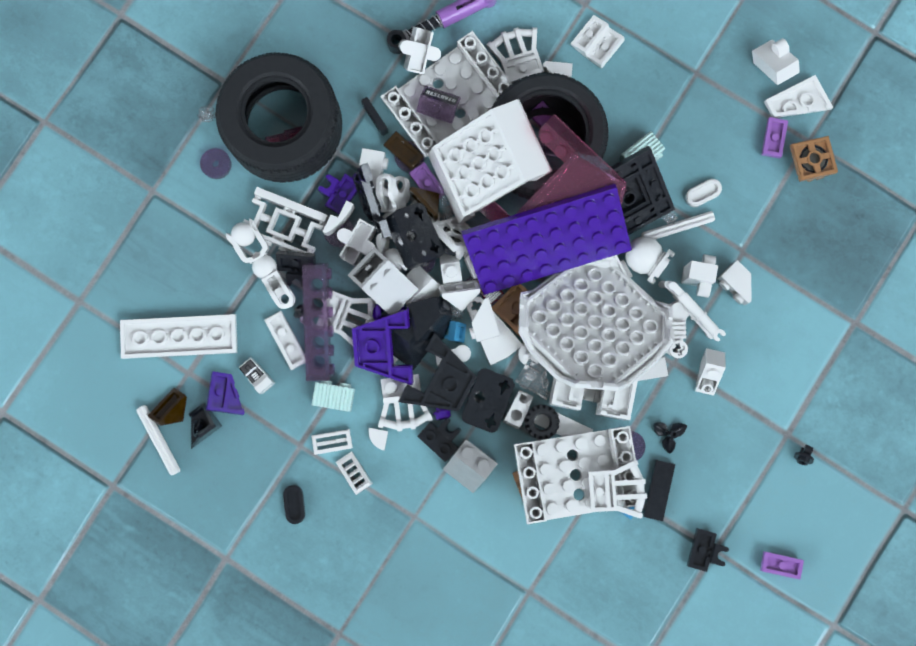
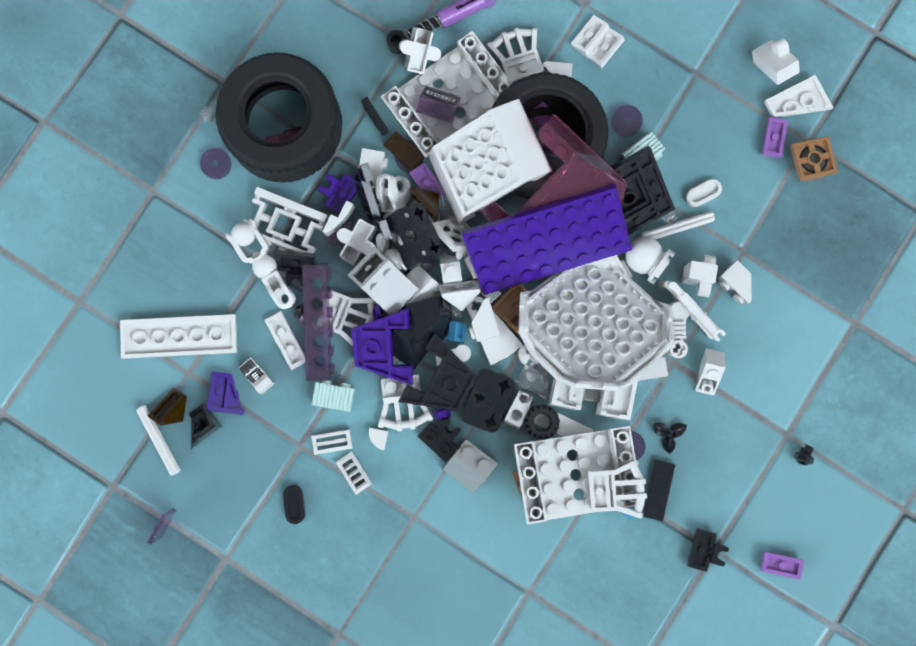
(162, 525): none -> piece
(632, 114): none -> clear purple piece

